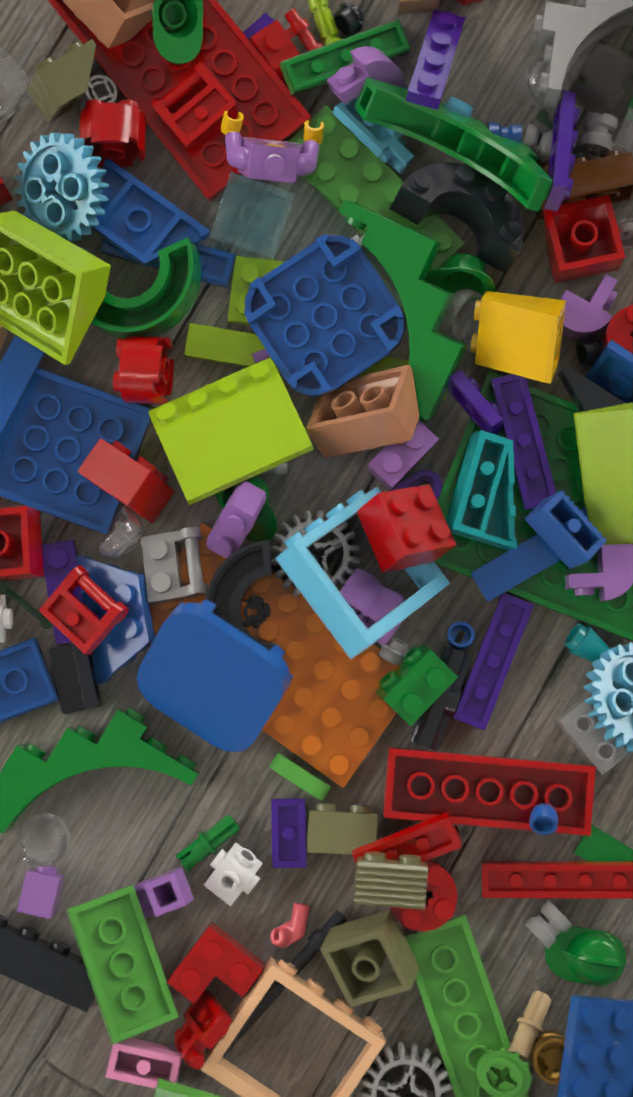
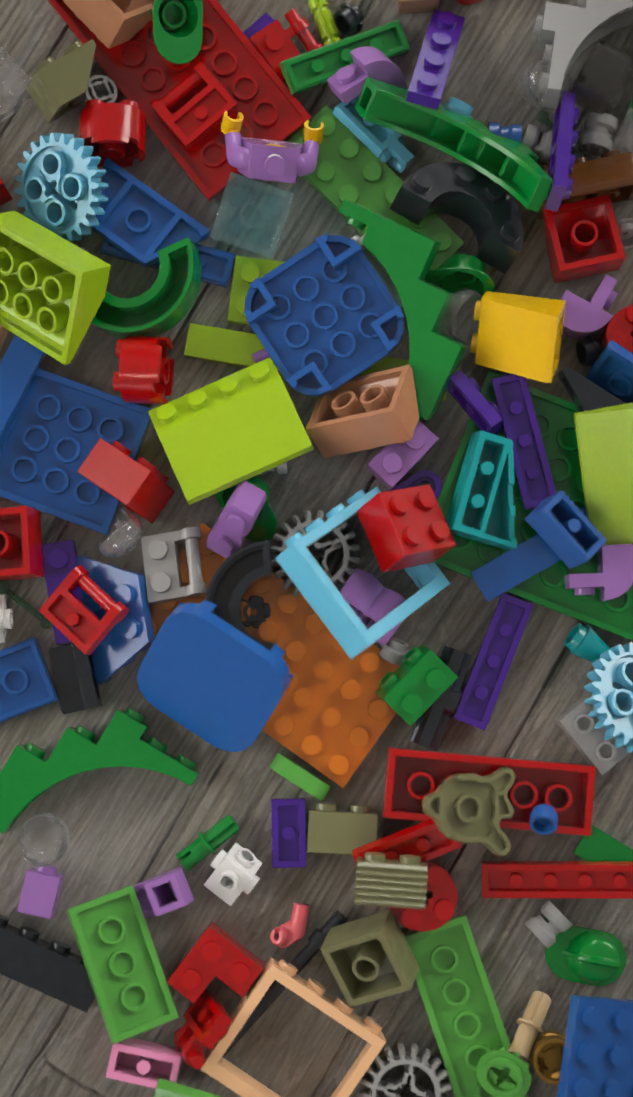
(453, 633): blue hinge -> none
(471, 807): none -> olive tile

